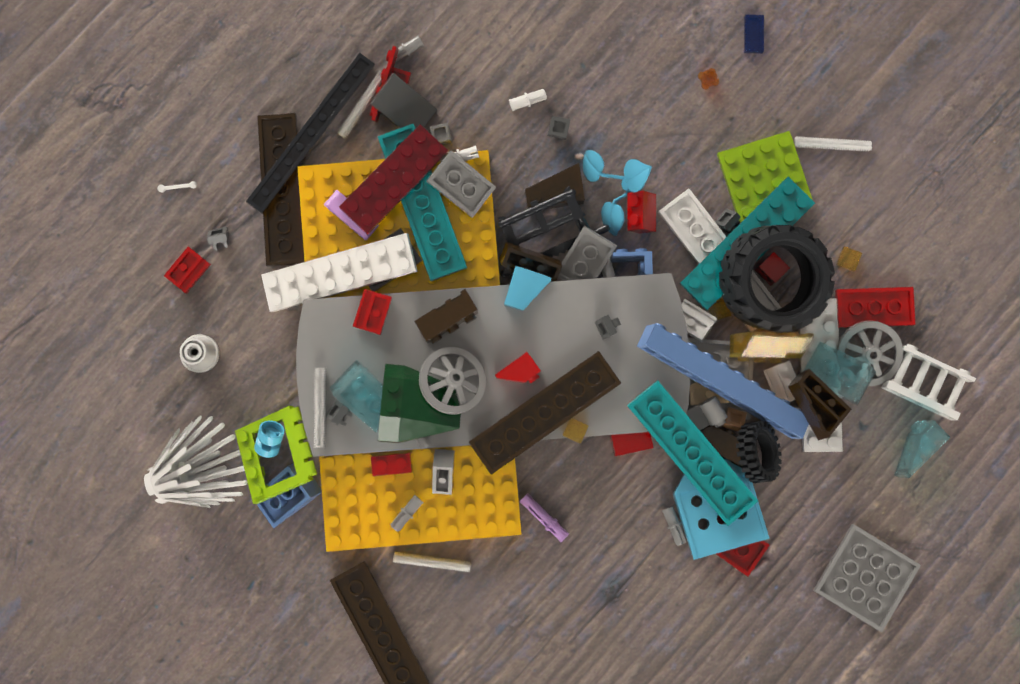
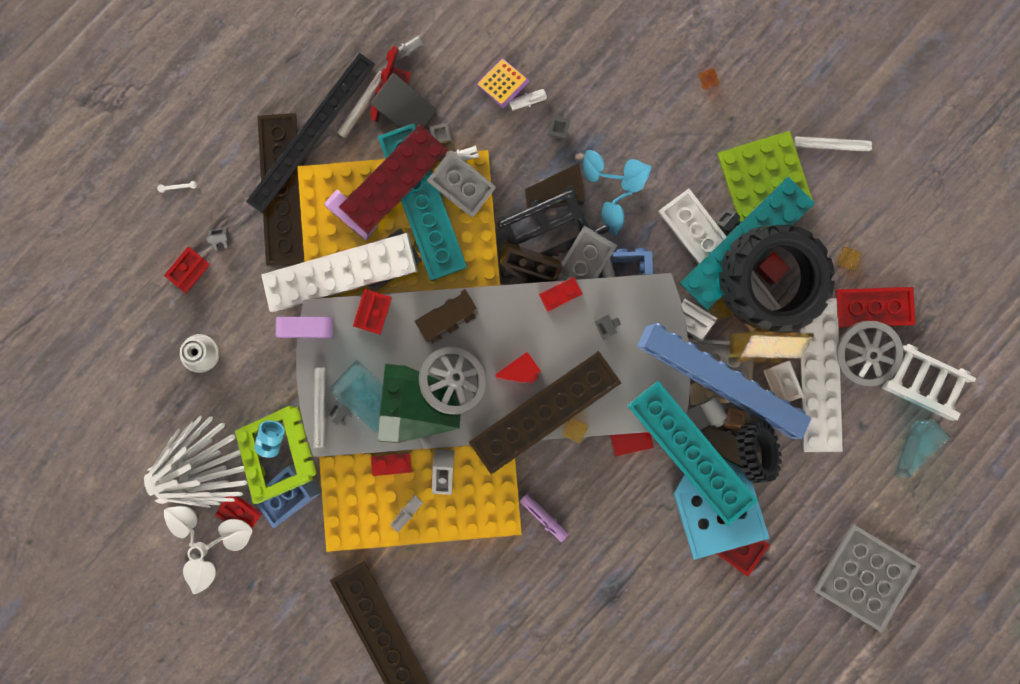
(197, 572): none -> white plant
(239, 510): none -> red plate
(304, 327): none -> lavender beam
(431, 562): white axle -> none
(502, 83): none -> yellow tile
(524, 287): medium azure slope -> none
(560, 294): none -> red plate
(641, 212): red brick -> none
(674, 526): light grey axle -> none
(754, 34): clear blue tile -> none
(818, 403): dark brown wedge -> none
(841, 372): clear light blue slope -> none

